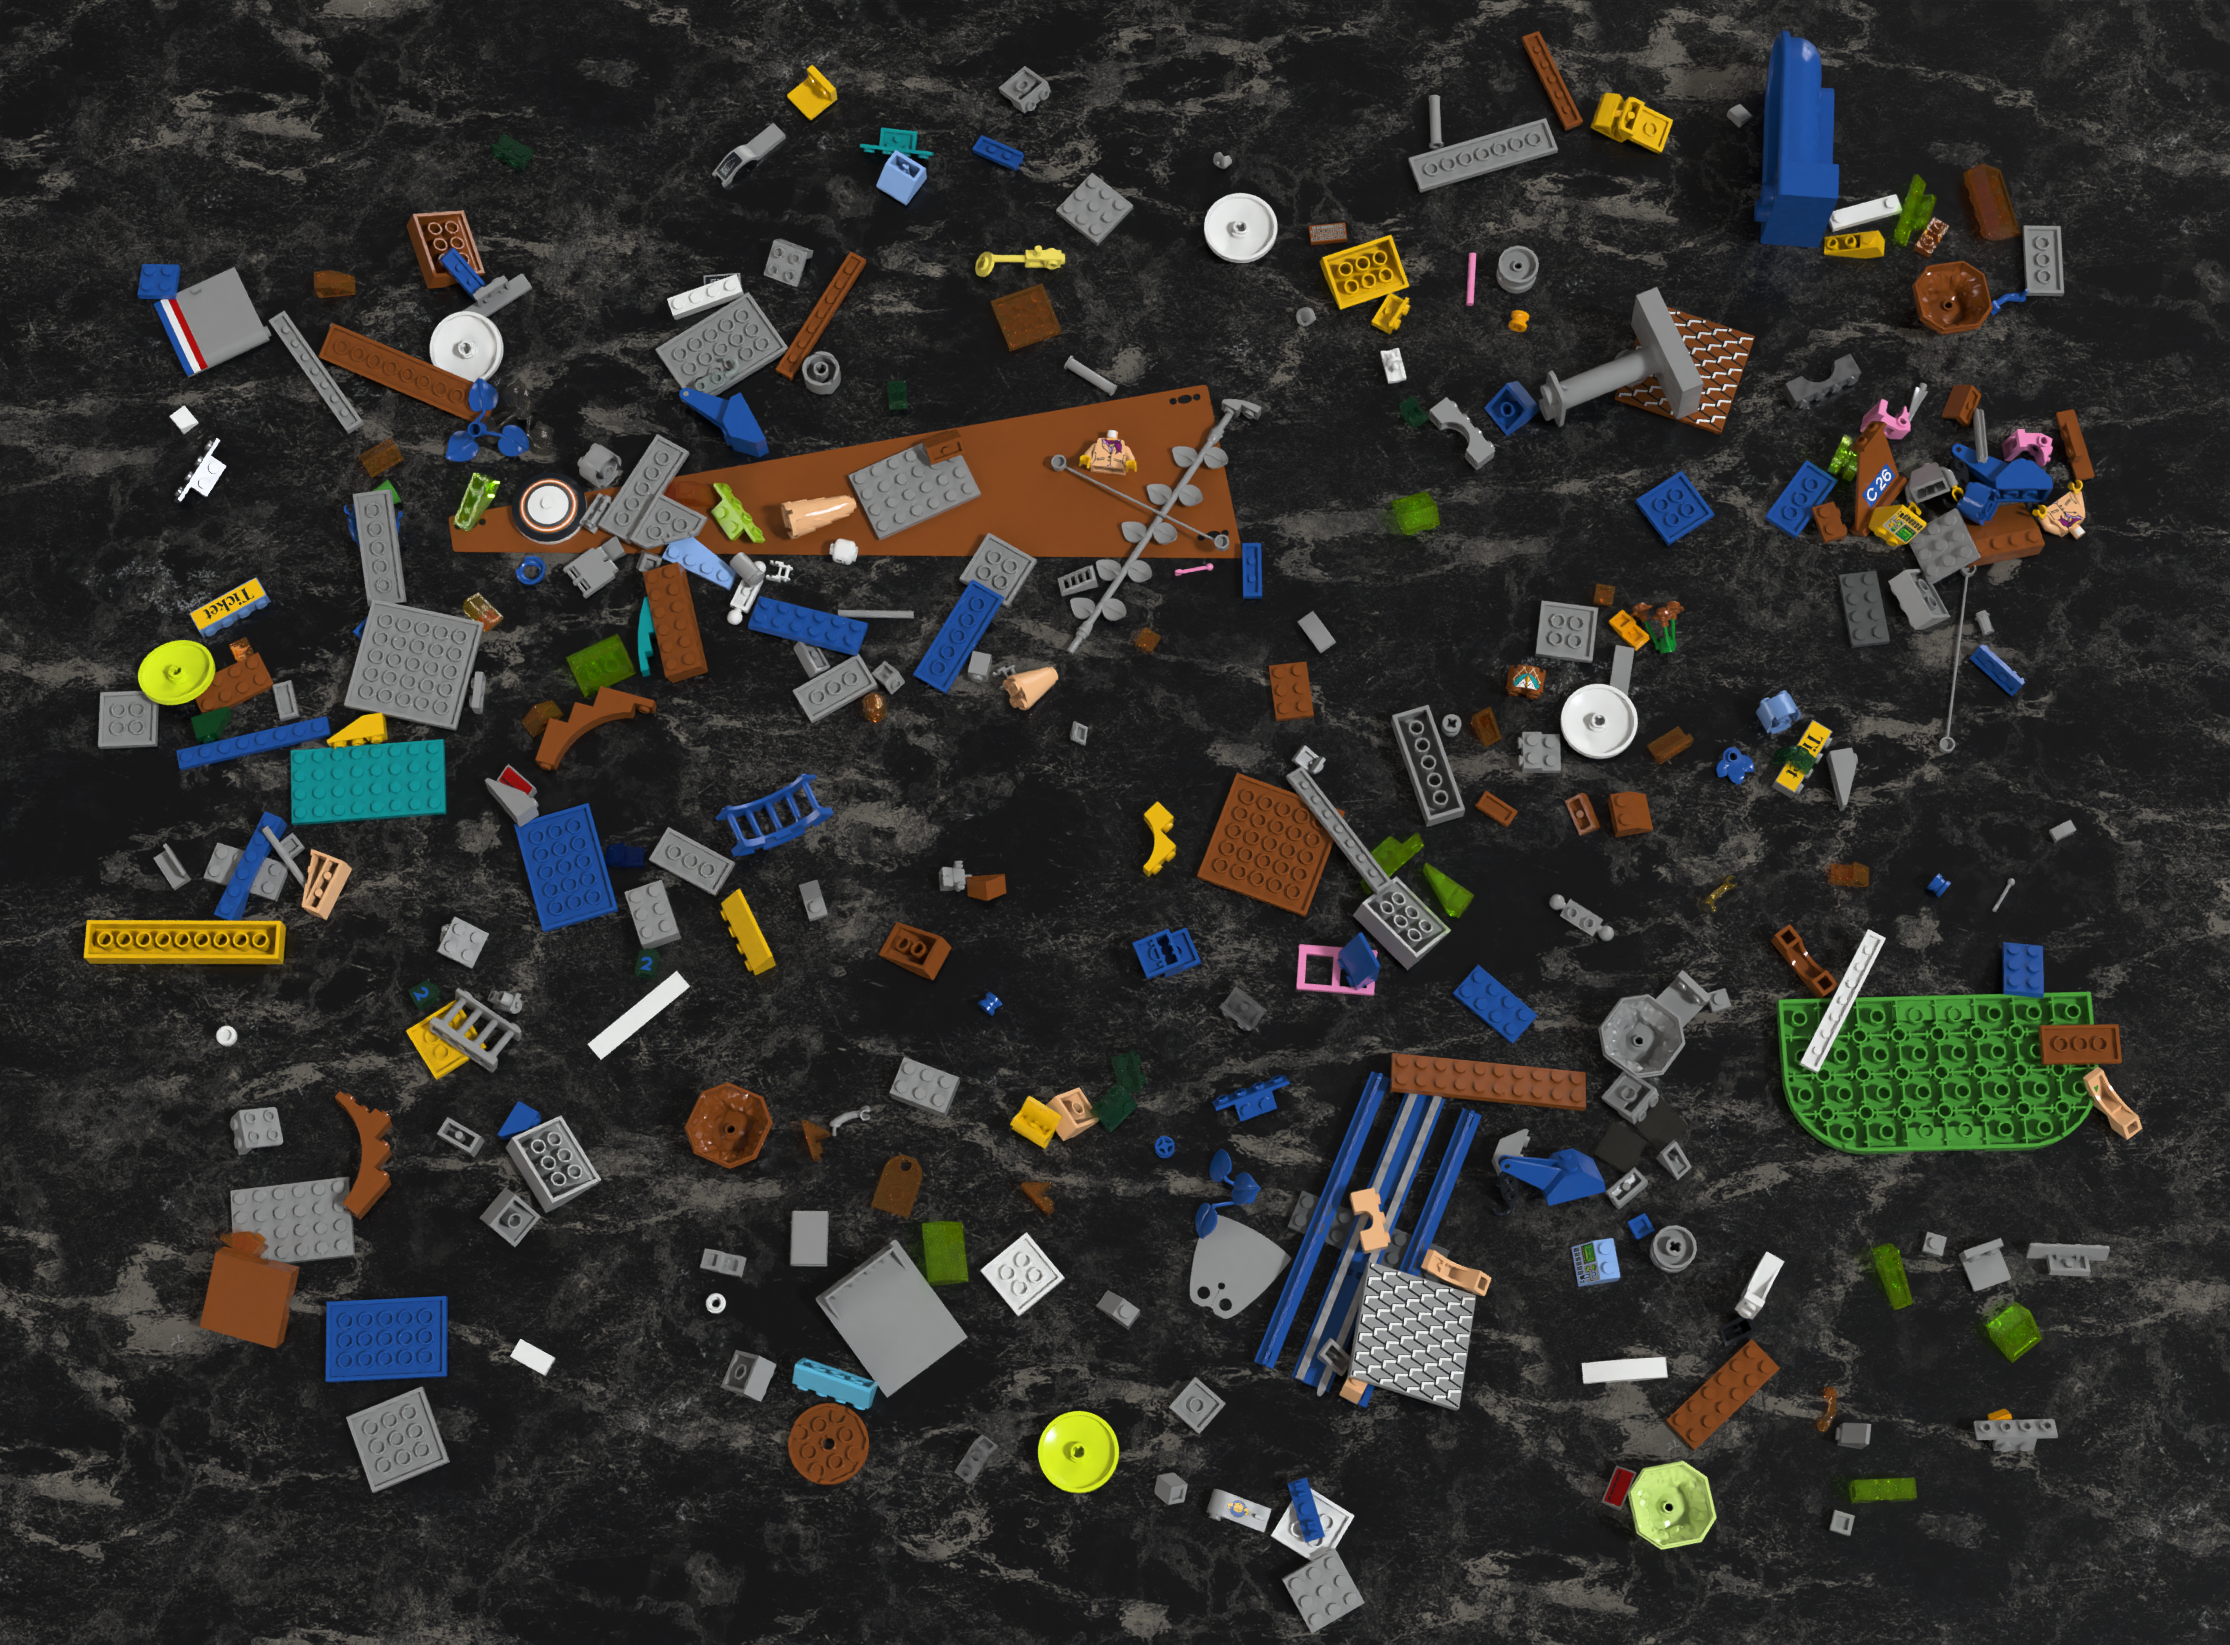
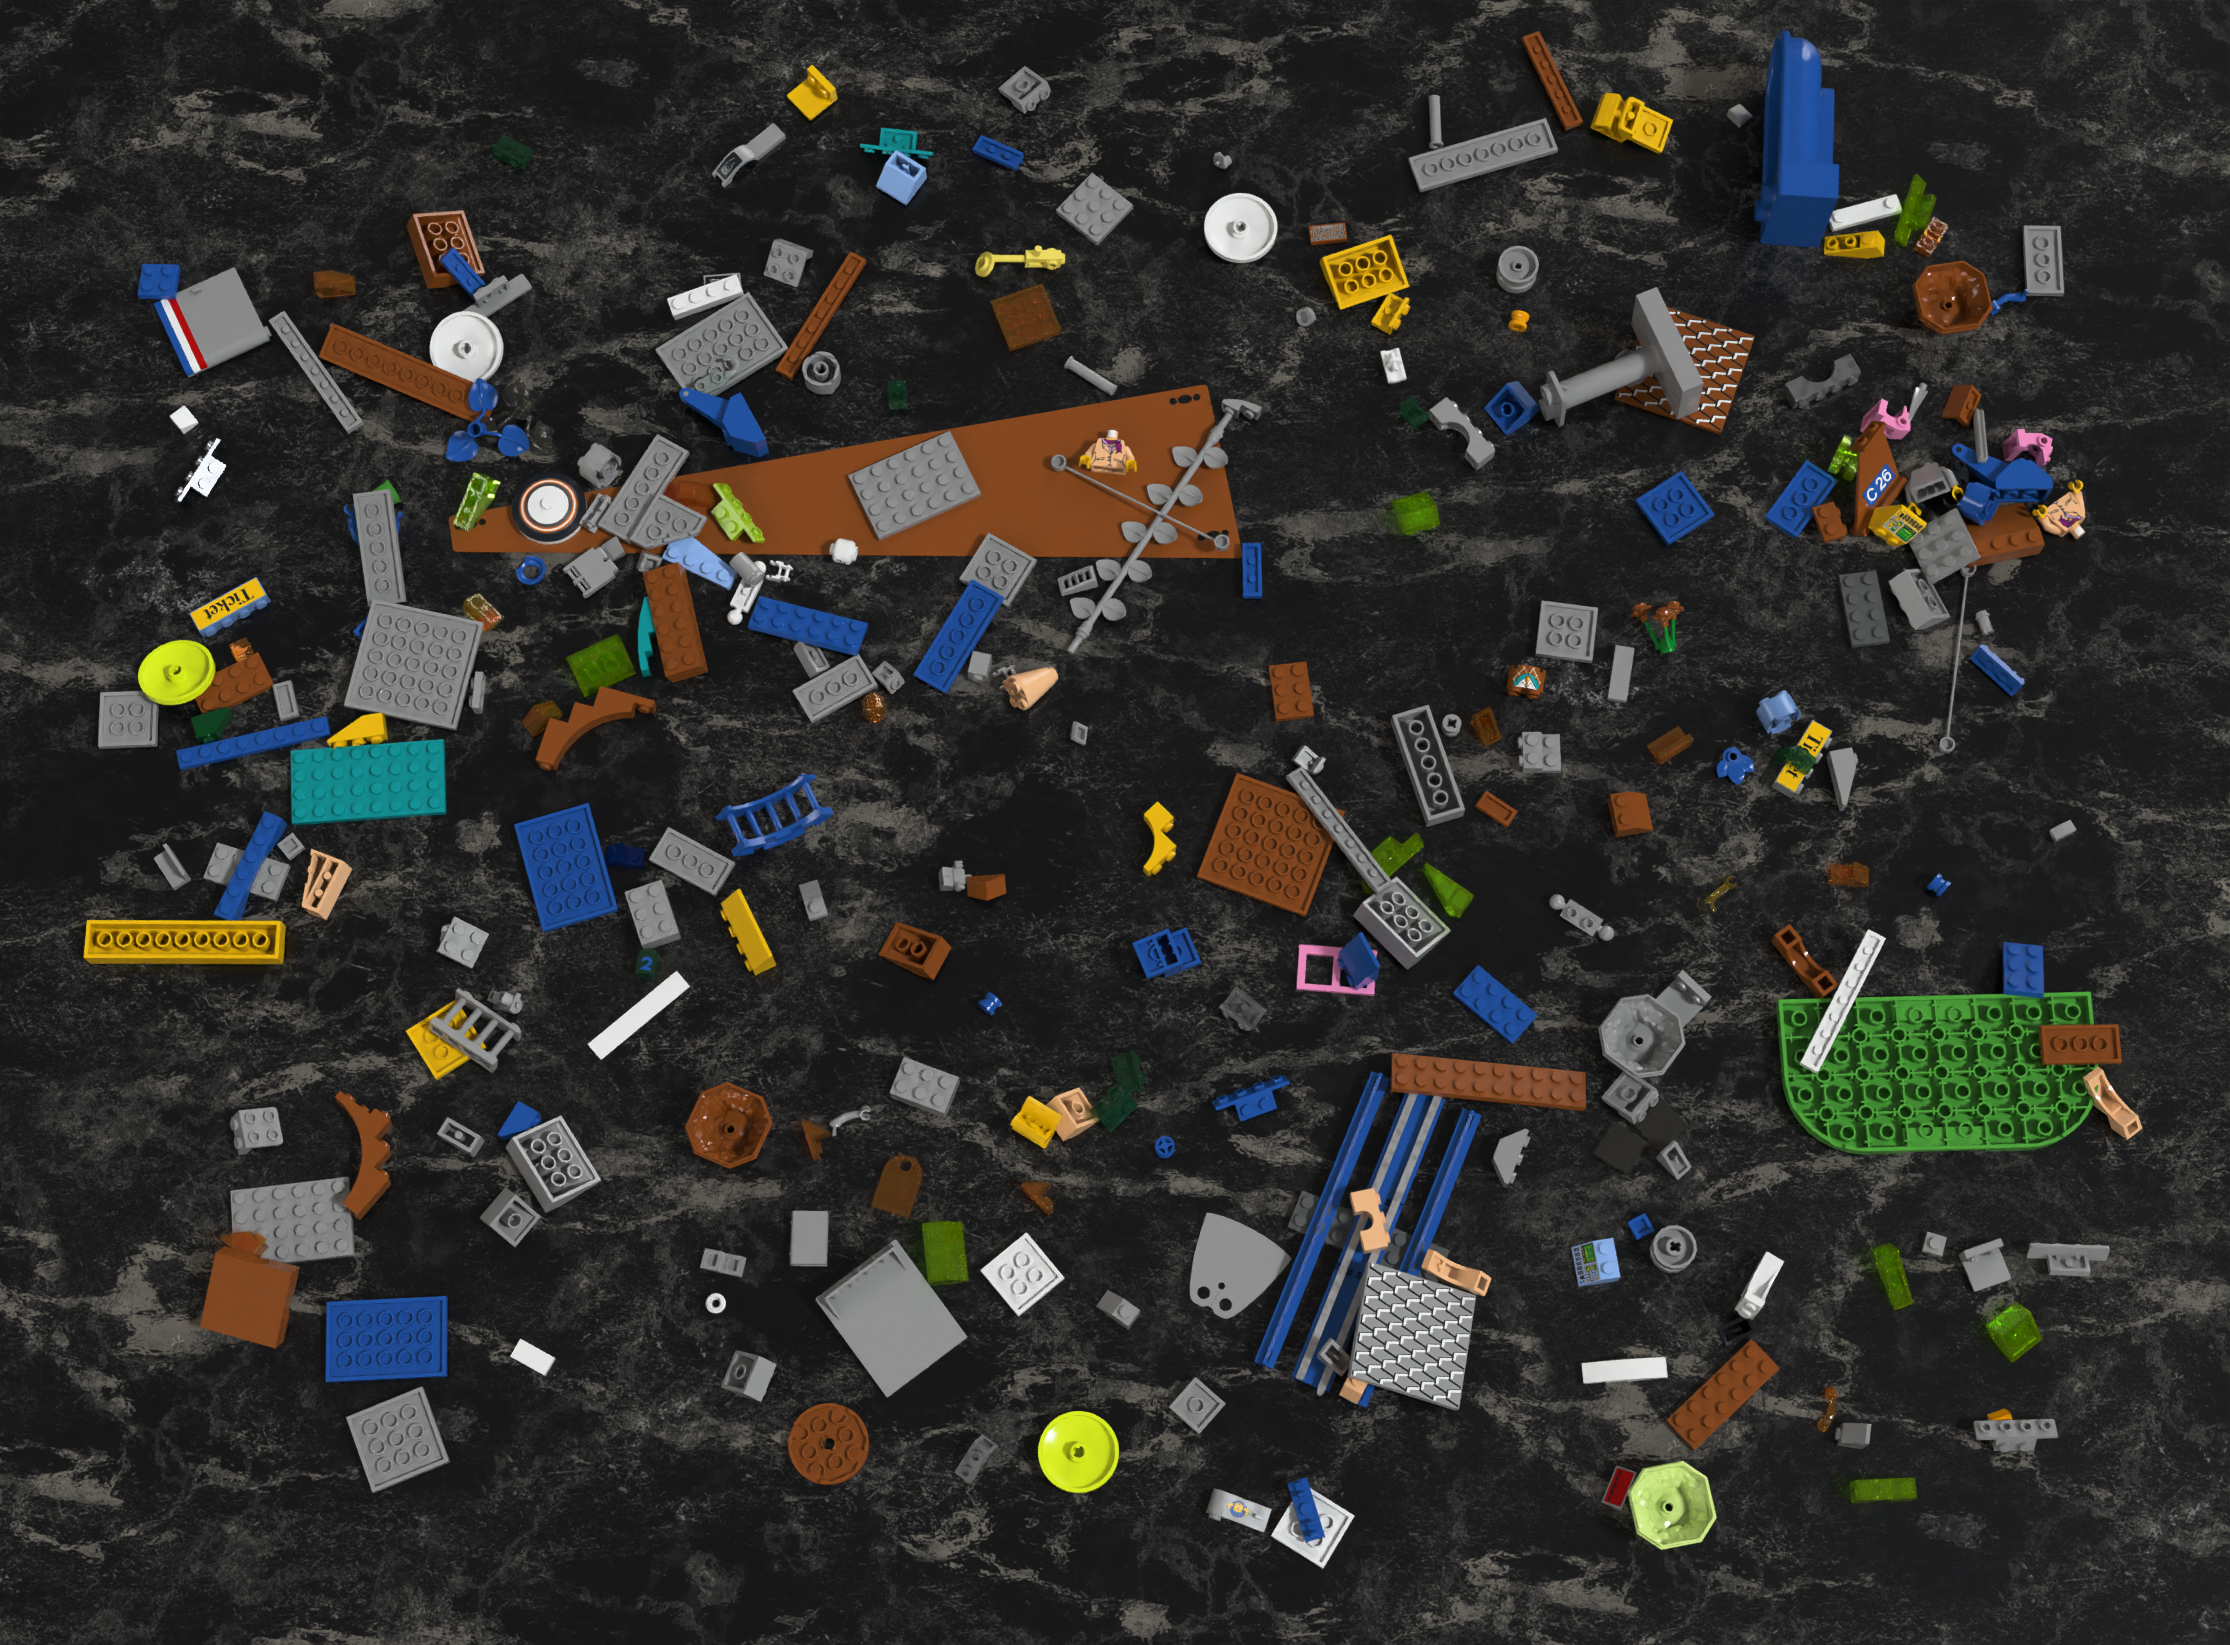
(226, 1036): white tile -> none
(285, 856): light grey bar -> none
(381, 457): clear orange panel -> none
(425, 994): clear green brick -> none
(514, 779): red slope -> none
(514, 801): light grey slope -> none
(808, 515): light nougat cone -> none
(835, 1383): medium azure slope -> none
(875, 614): light grey bar -> none
(944, 446): dark orange panel -> none
(1148, 640): clear orange plate -> none
(1170, 1488): light grey panel -> none
(1209, 566): bright pink hinge -> none
(1243, 1192): blue plant -> none
(1316, 632): light grey slope -> none
(1322, 1590): light grey plate -> none
(1471, 279): bright pink bar -> none
(1560, 1177): blue slope -> none
(1582, 814): dark orange slope -> none
(1599, 721): white dish -> none
(1604, 594): clear orange plate -> none
(1626, 1188): light grey slope -> none
(1628, 630): light orange slope -> none
(1719, 1000): light grey plate -> none
(1841, 1523): light grey plate -> none
(1991, 202): clear orange slope -> none
(2011, 881): light grey hinge -> none
(2075, 445): dark orange bracket -> none

